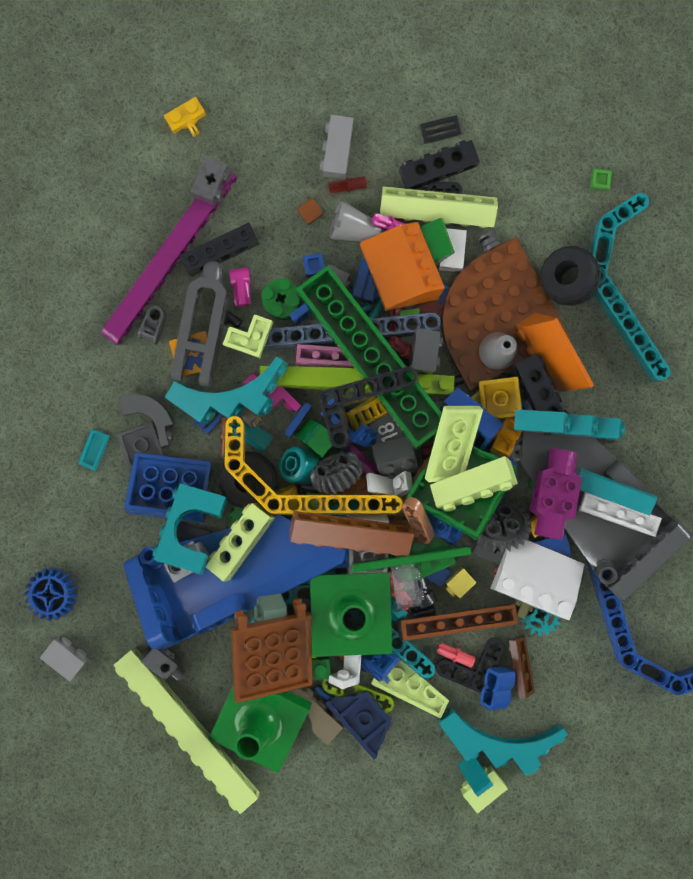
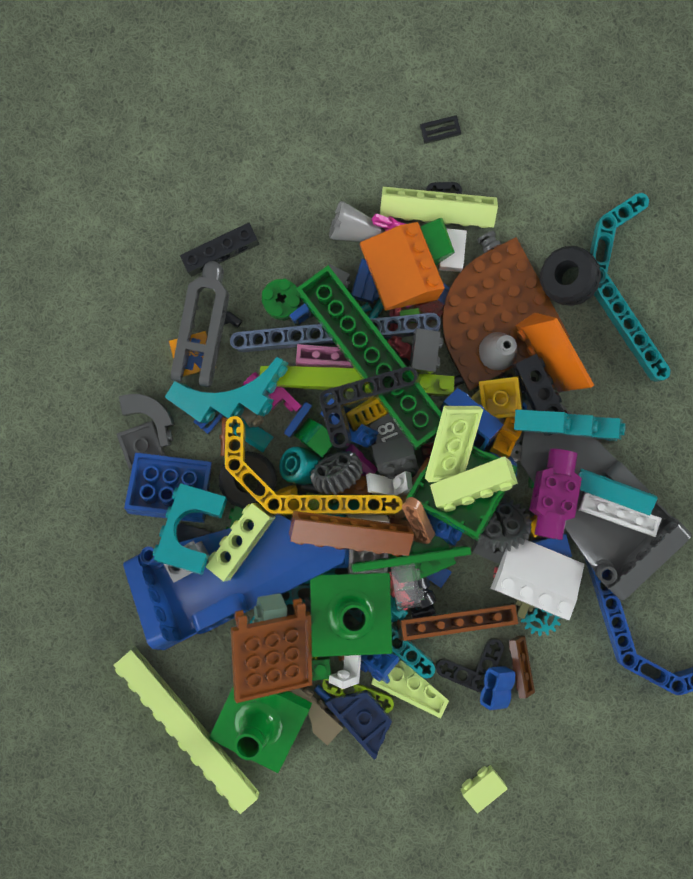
(50, 601): blue gear -> none
(64, 658): light grey brick -> none
(94, 449): teal tile -> none
(151, 325): dark grey piece -> none
(160, 266): magenta beam -> none
(162, 662): dark grey torso -> none
(185, 116): yellow plate -> none
(210, 170): flat silver brick -> none
(241, 286): dark pink piece -> none
(251, 341): yellowish green plate -> none
(310, 211): dark orange tile -> none
(313, 264): blue plate -> none
(337, 146): light grey brick -> none
(348, 185): clear red axle -> none
(456, 655): coral axle -> none
(459, 583): light yellow brick -> none
(462, 149): black brick -> none
(475, 776): teal tile -> none
(499, 750): teal arch -> none
(601, 179): bright green tile -> none

